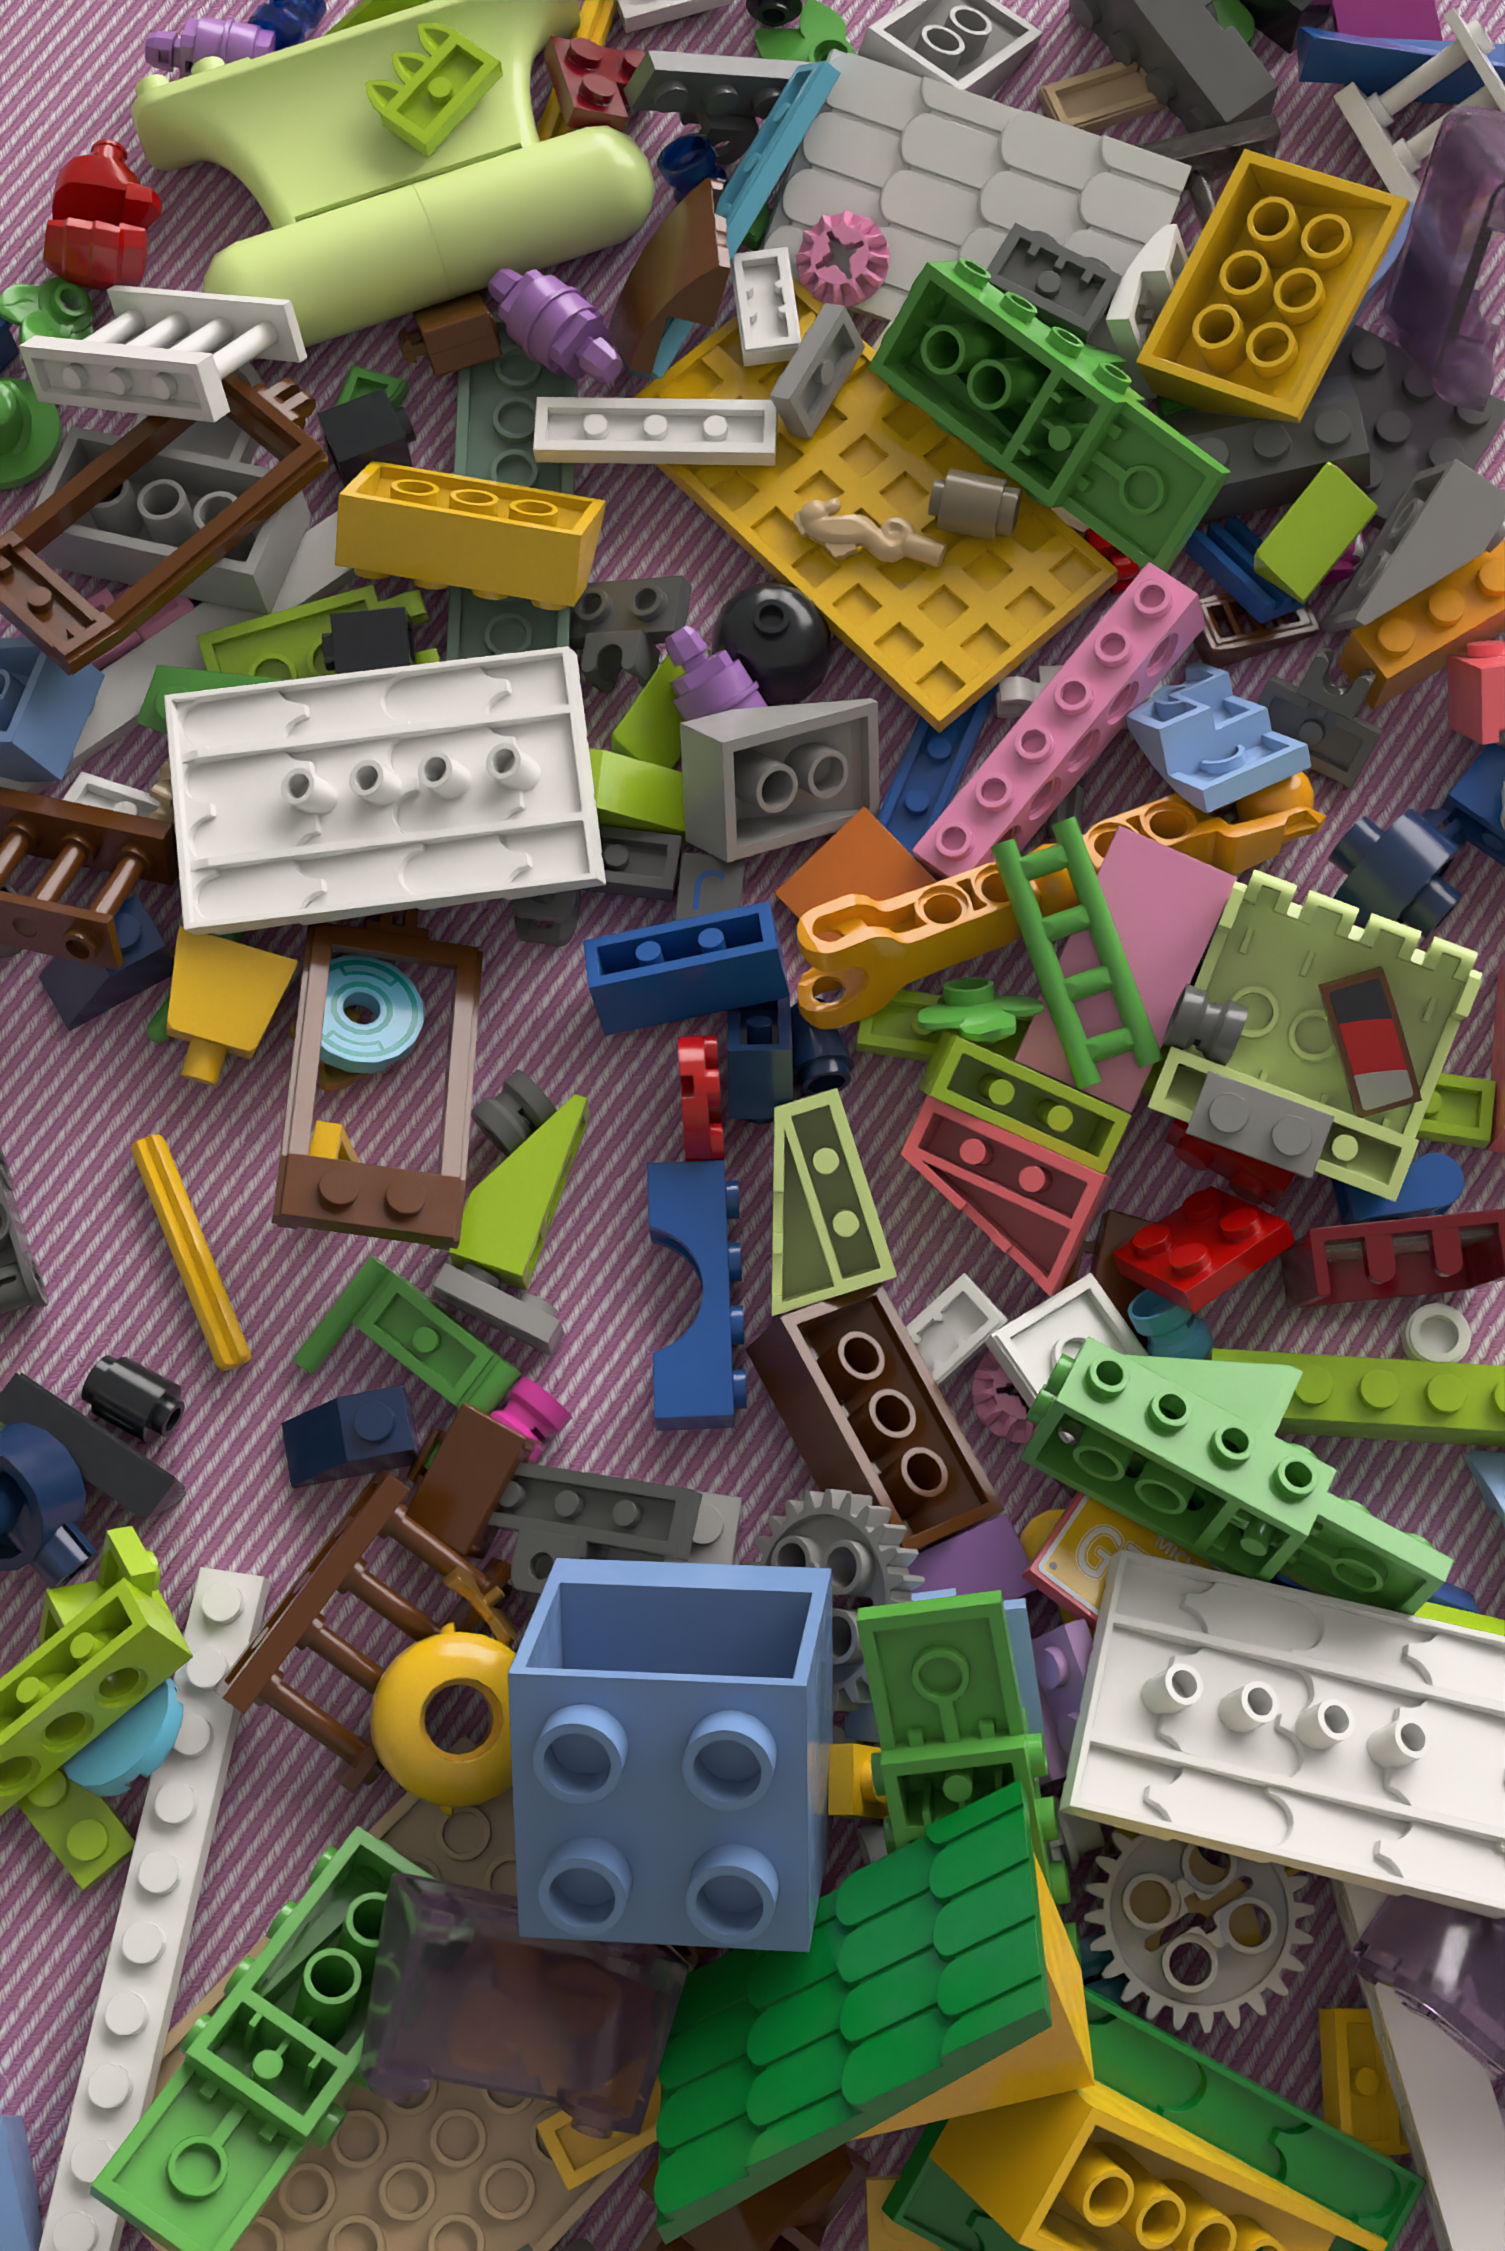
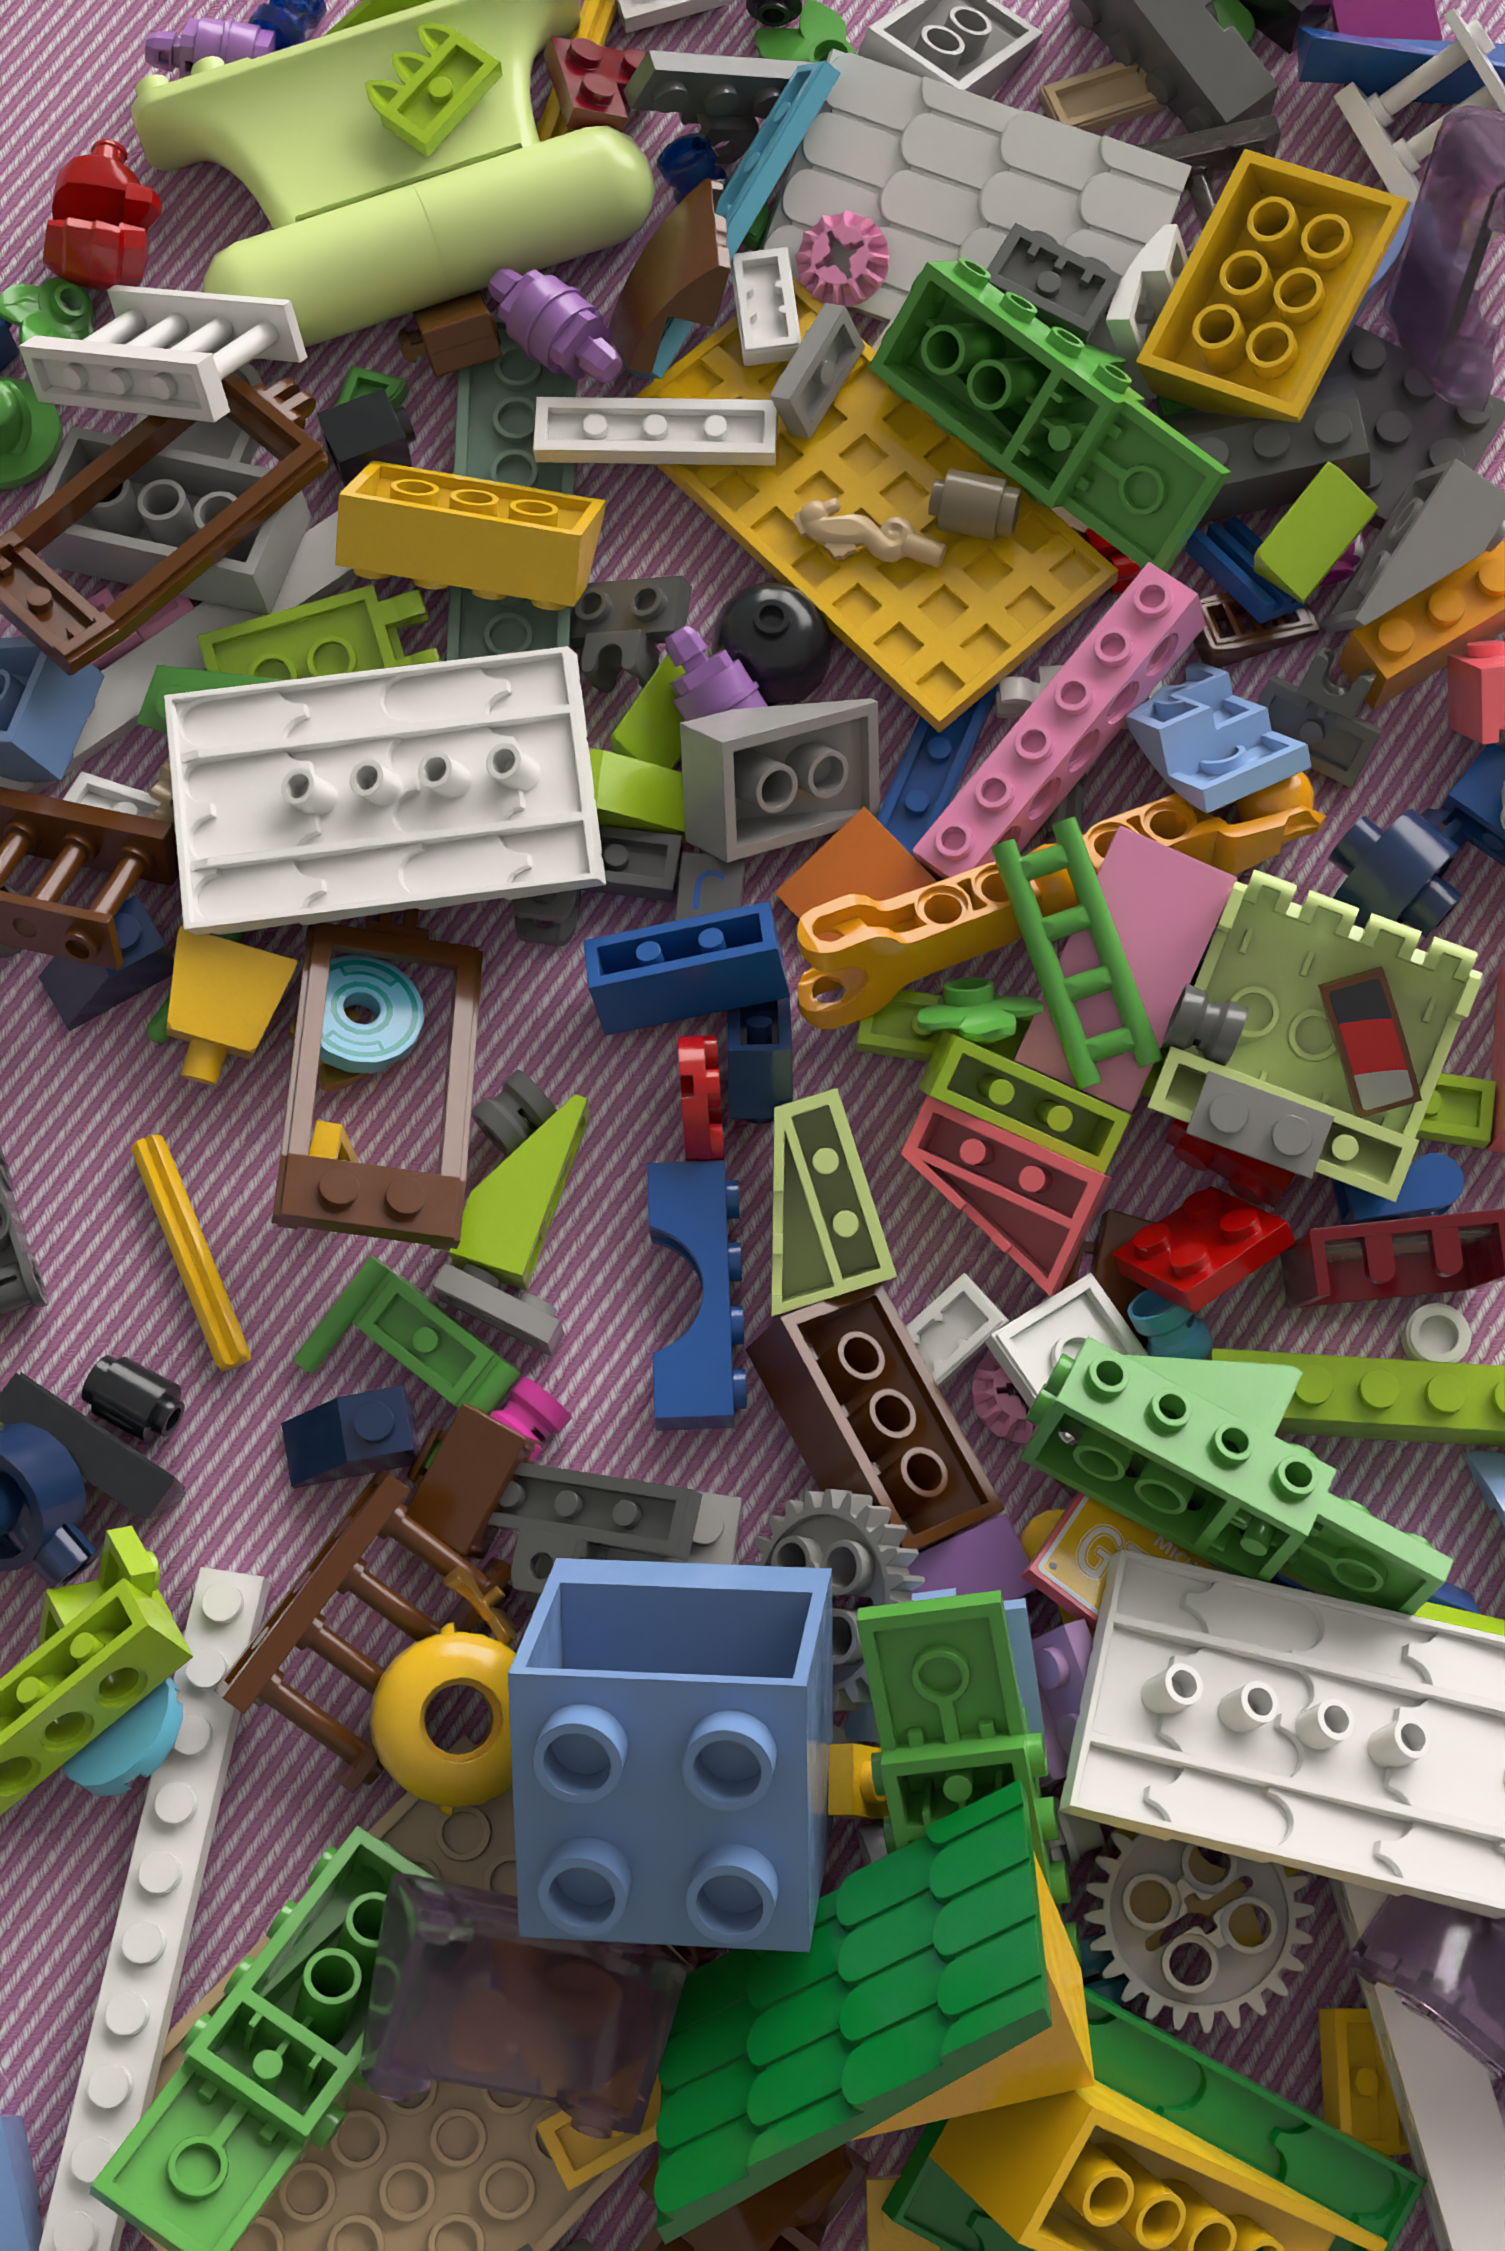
(78, 1828): lime plate -> none
(369, 640): black brick -> none
(818, 1056): dark blue cone -> none

